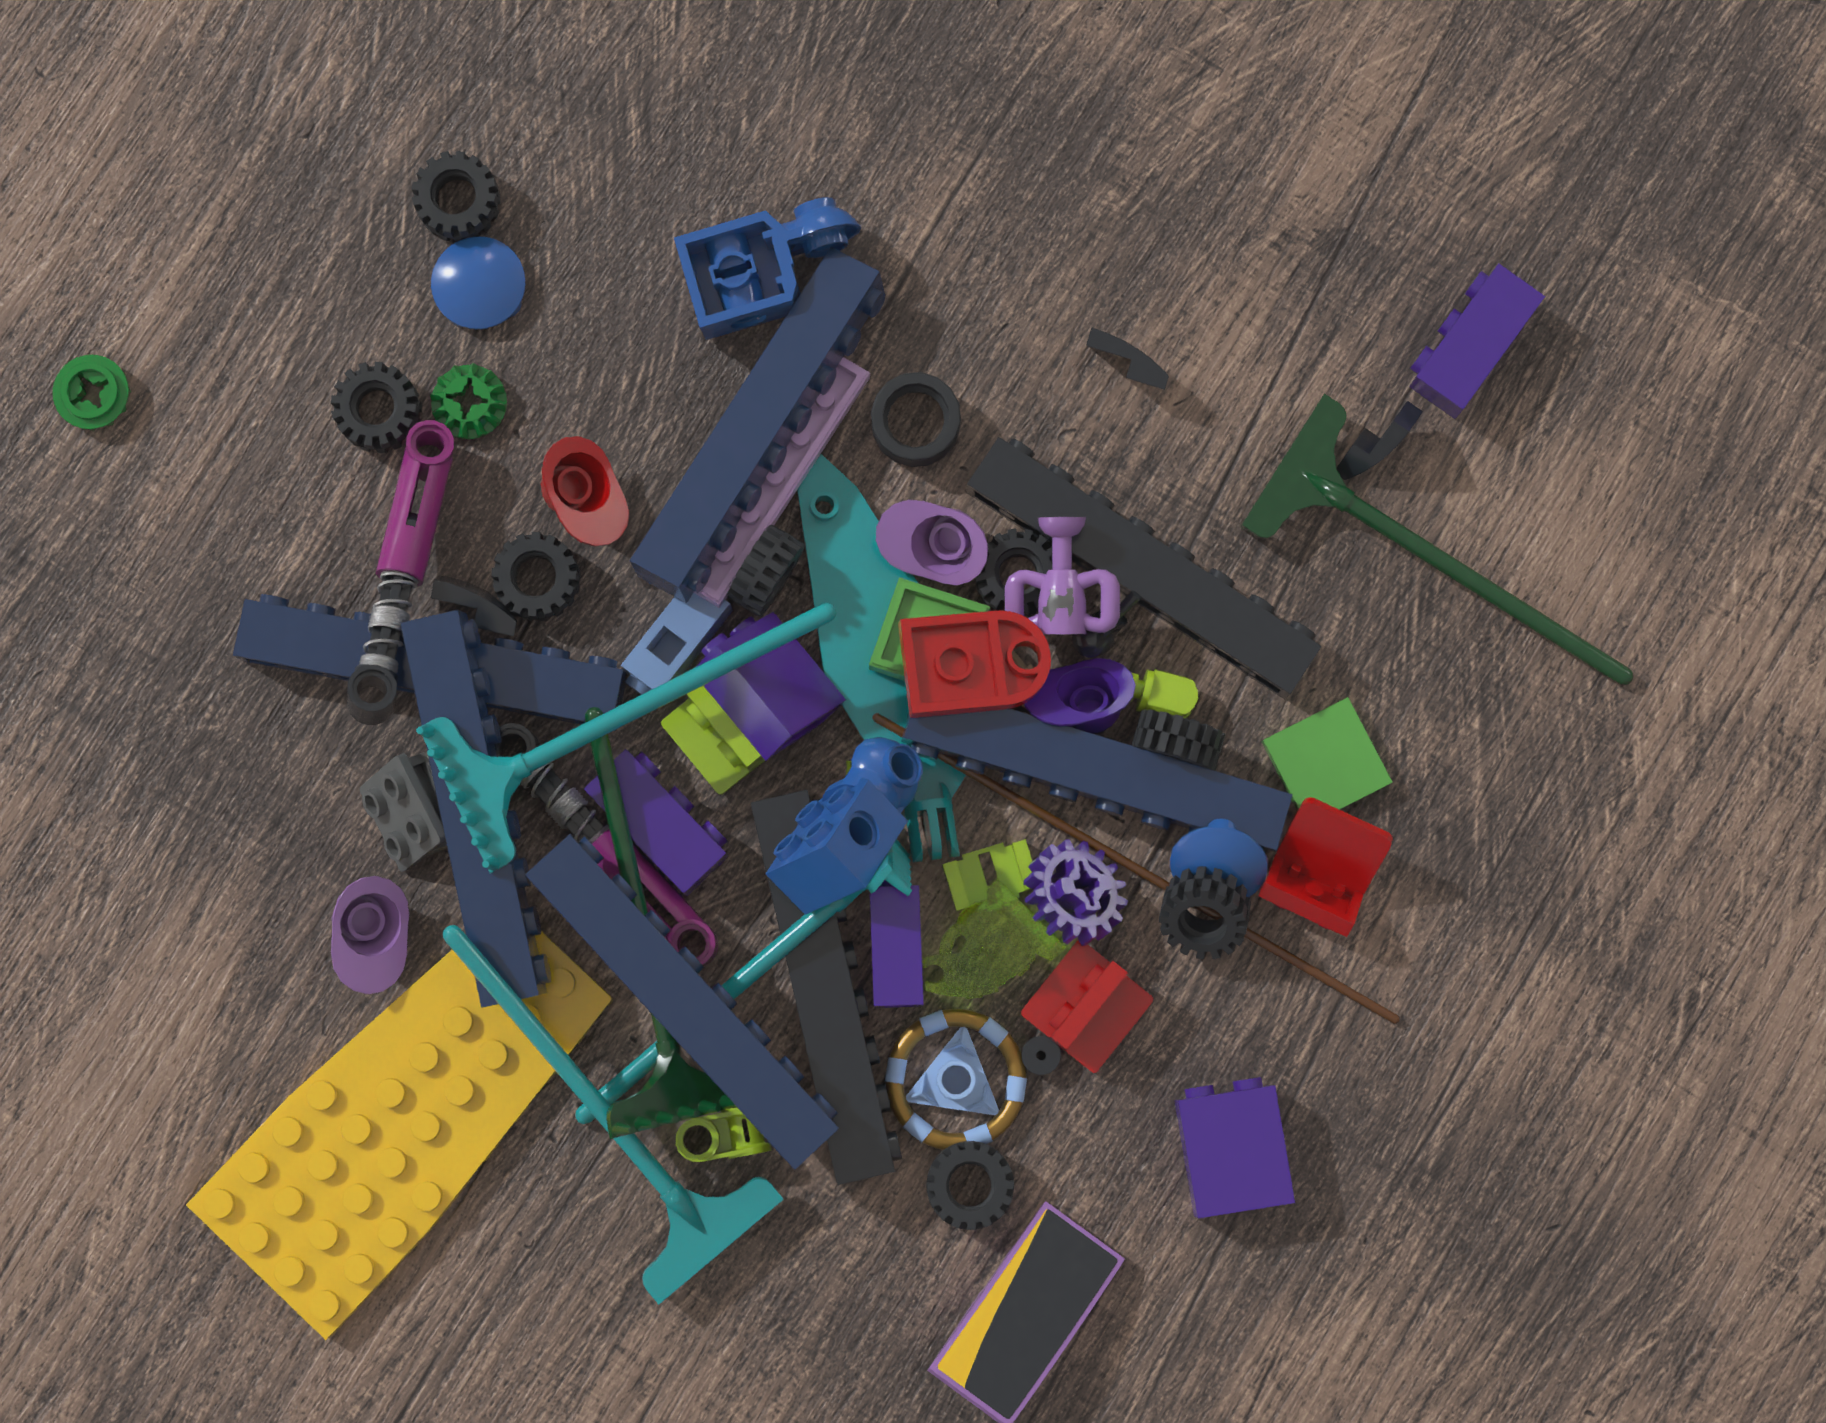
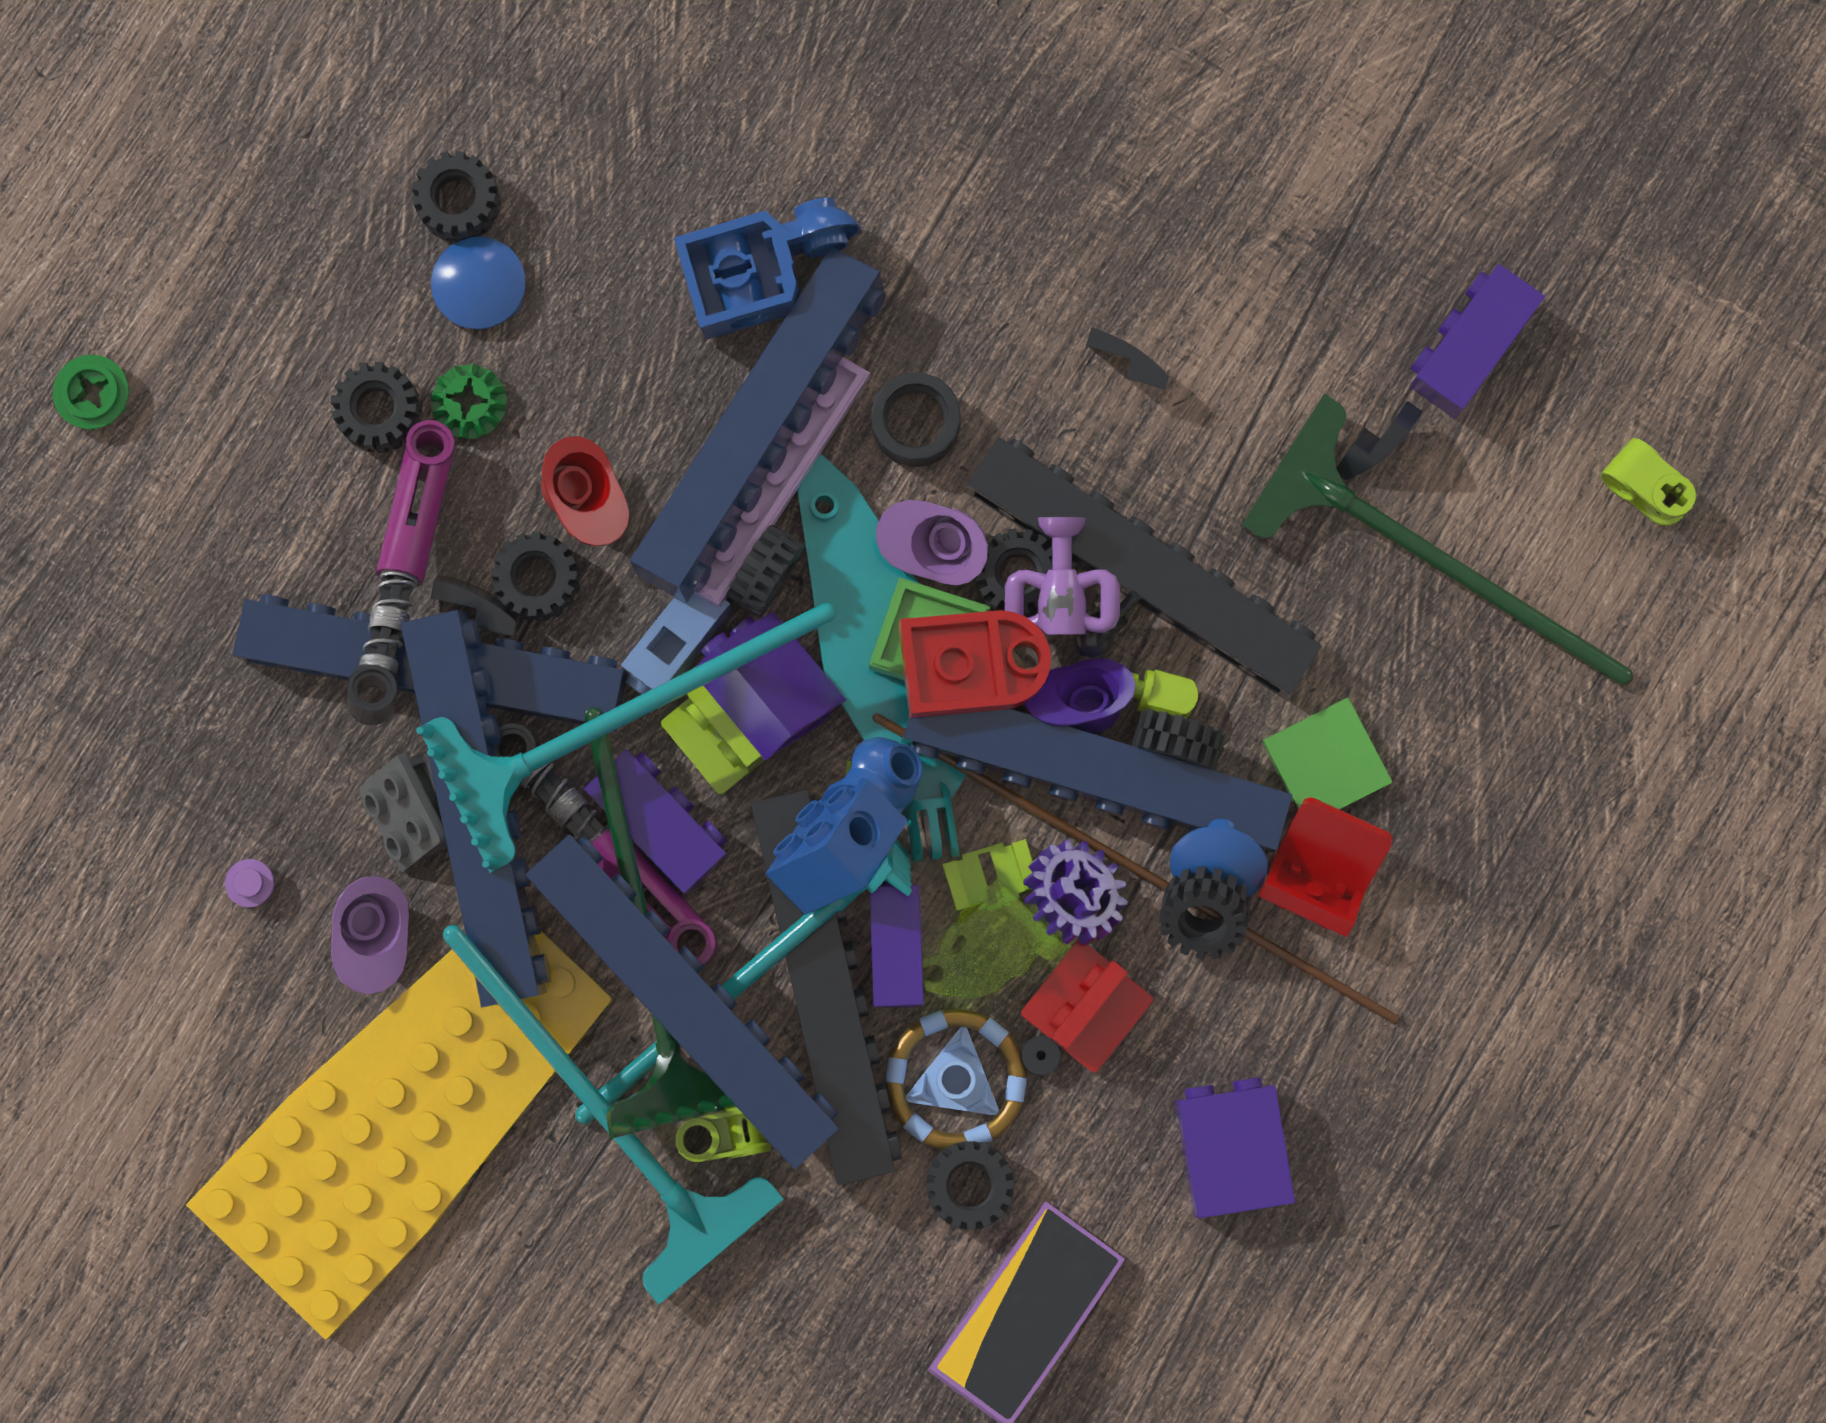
(249, 883): none -> medium lavender plate
(1644, 481): none -> lime piece

